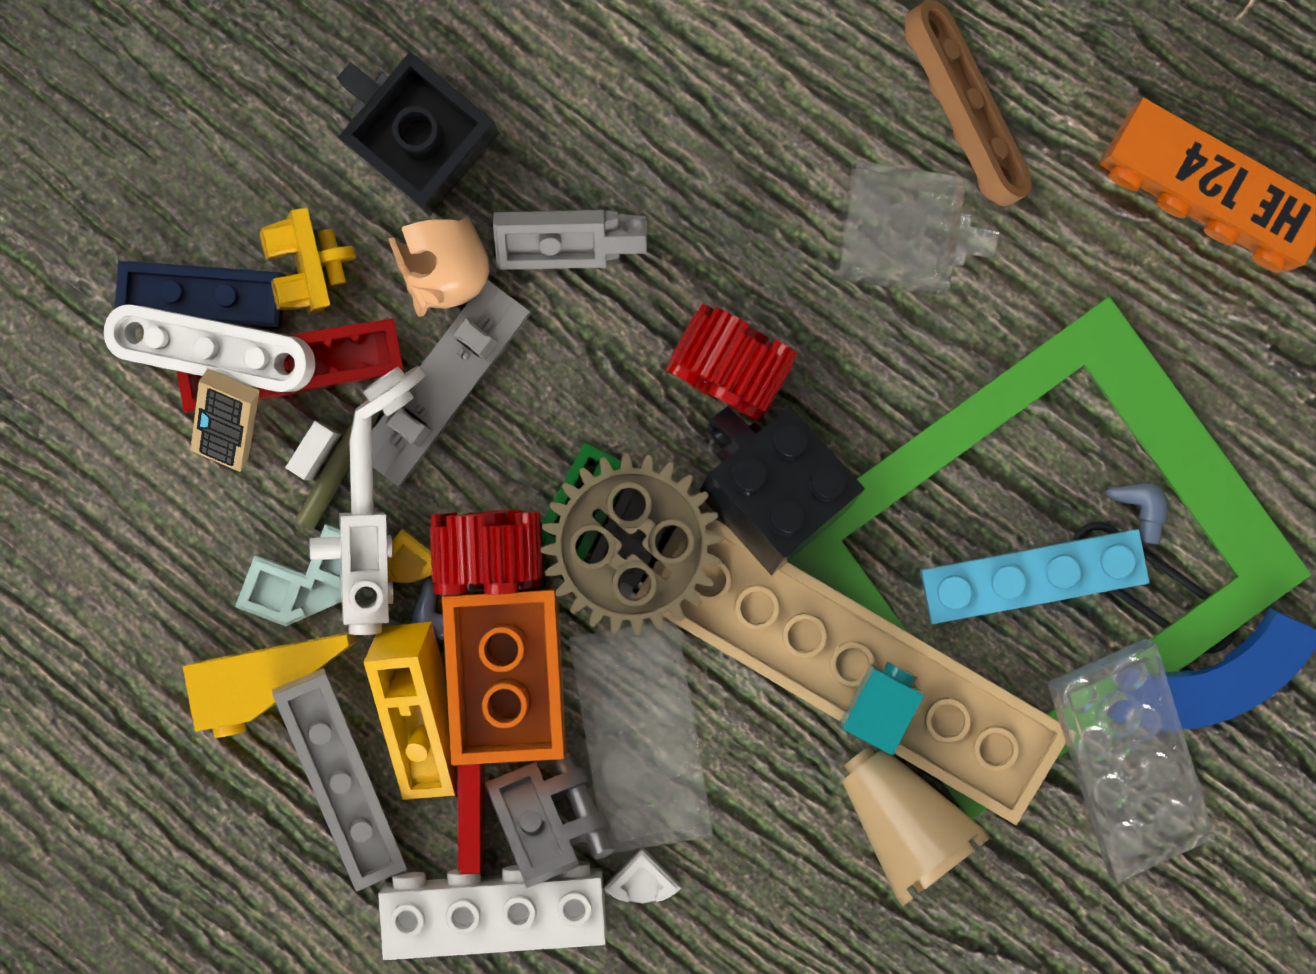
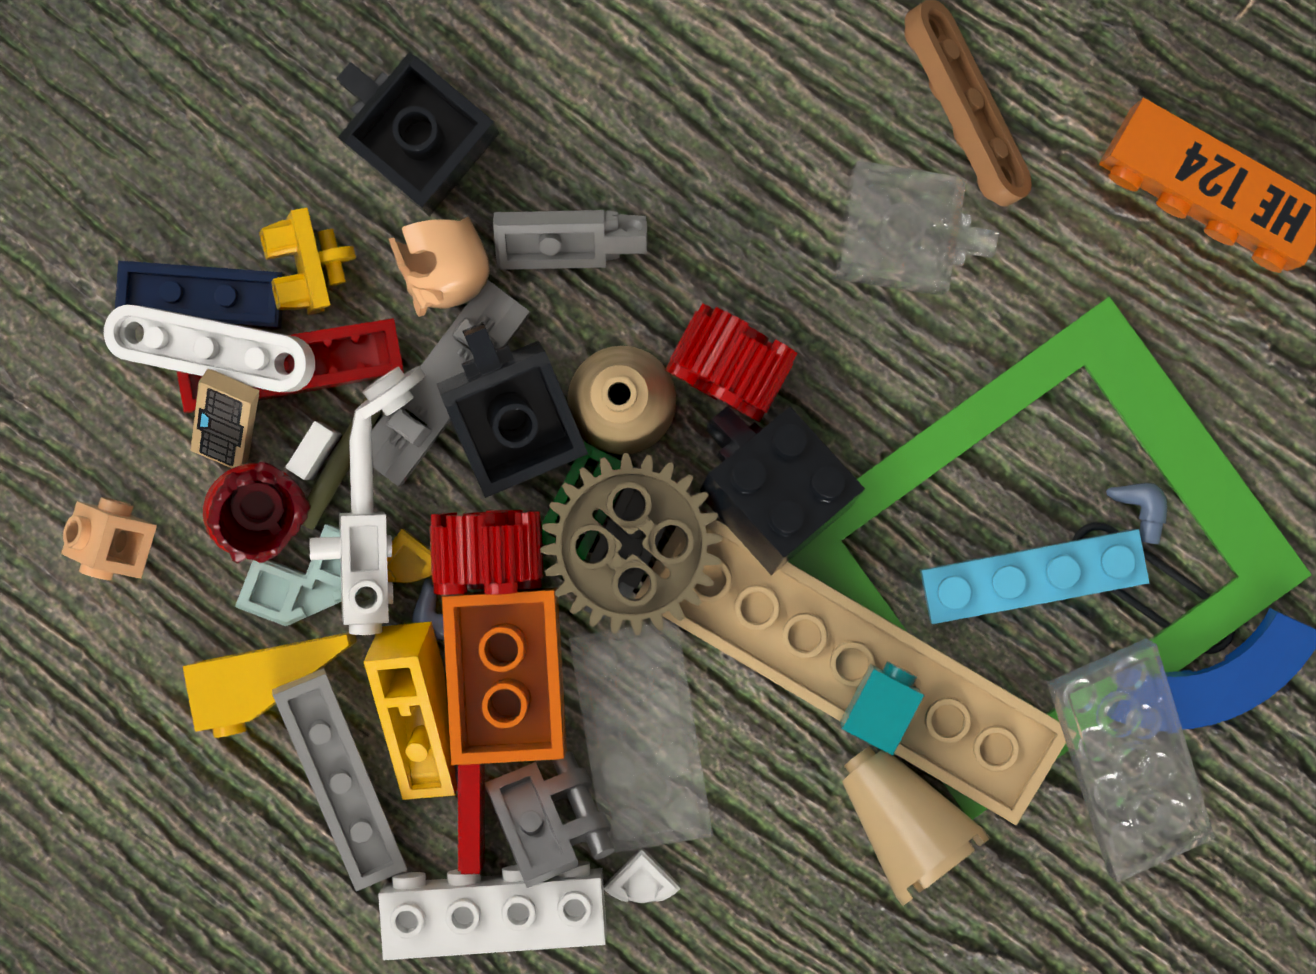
(108, 539): none -> light nougat brick
(254, 511): none -> dark red hair
(510, 413): none -> black hinge
(626, 426): none -> tan cone

